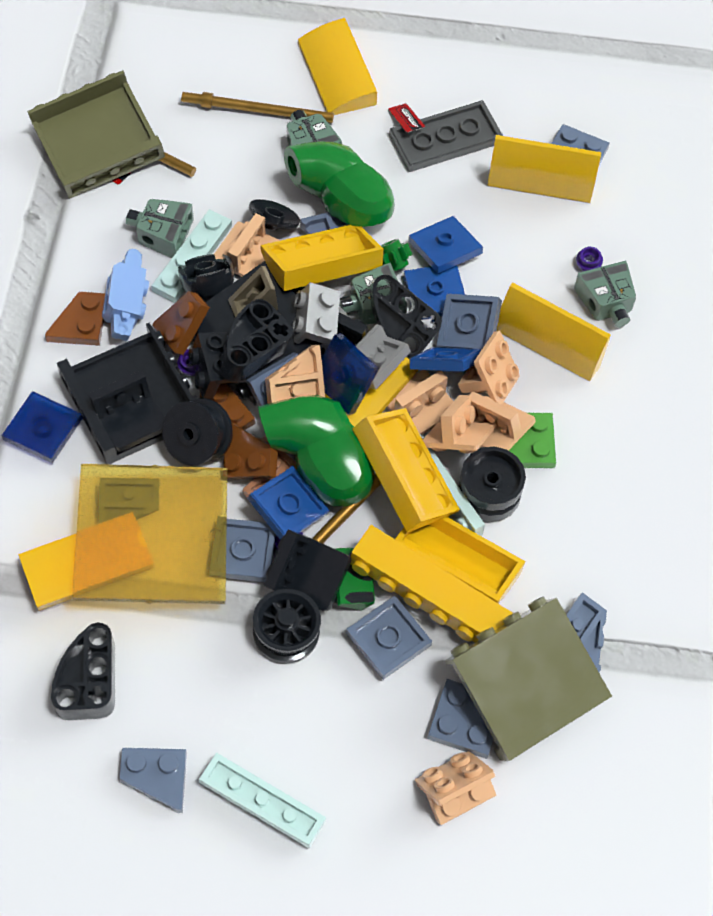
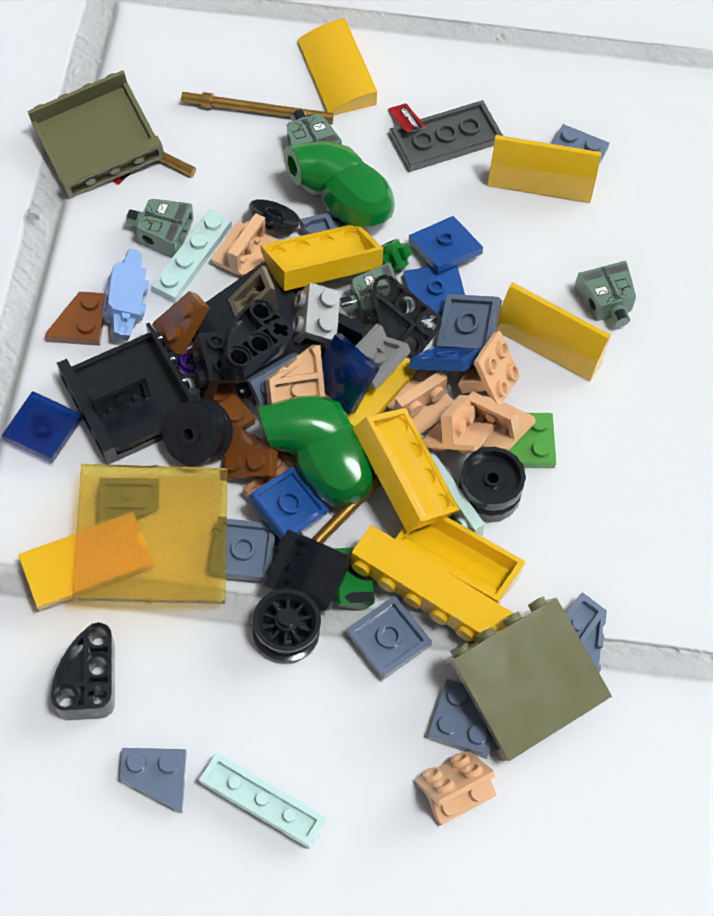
(206, 275): black cylinder -> none
(589, 253): dark purple plate -> none

